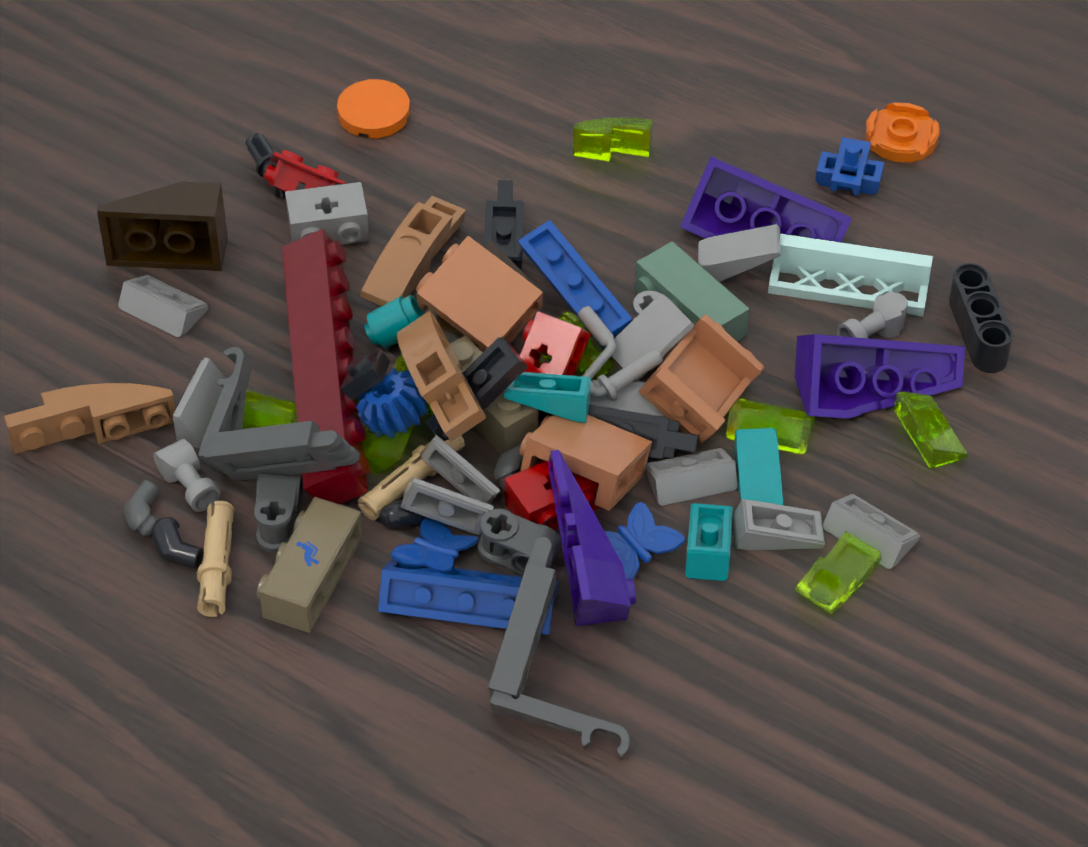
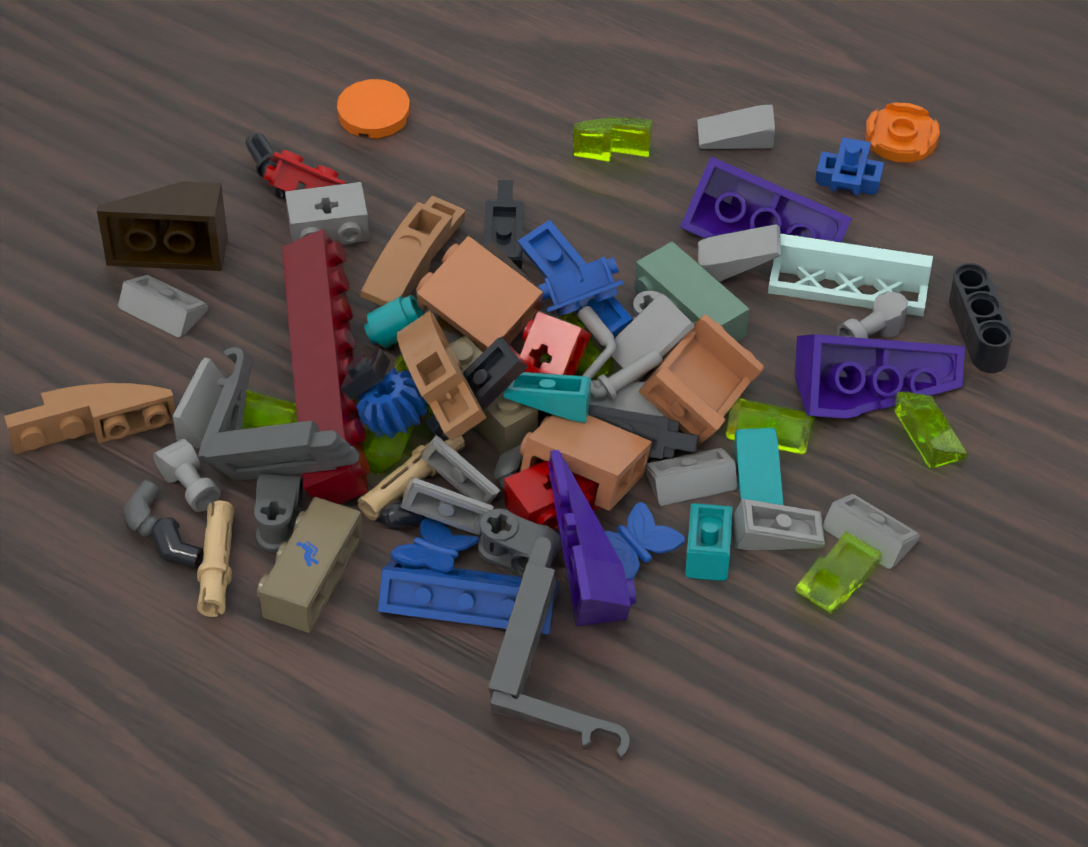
(597, 282): none -> blue hinge
(738, 129): none -> light grey slope

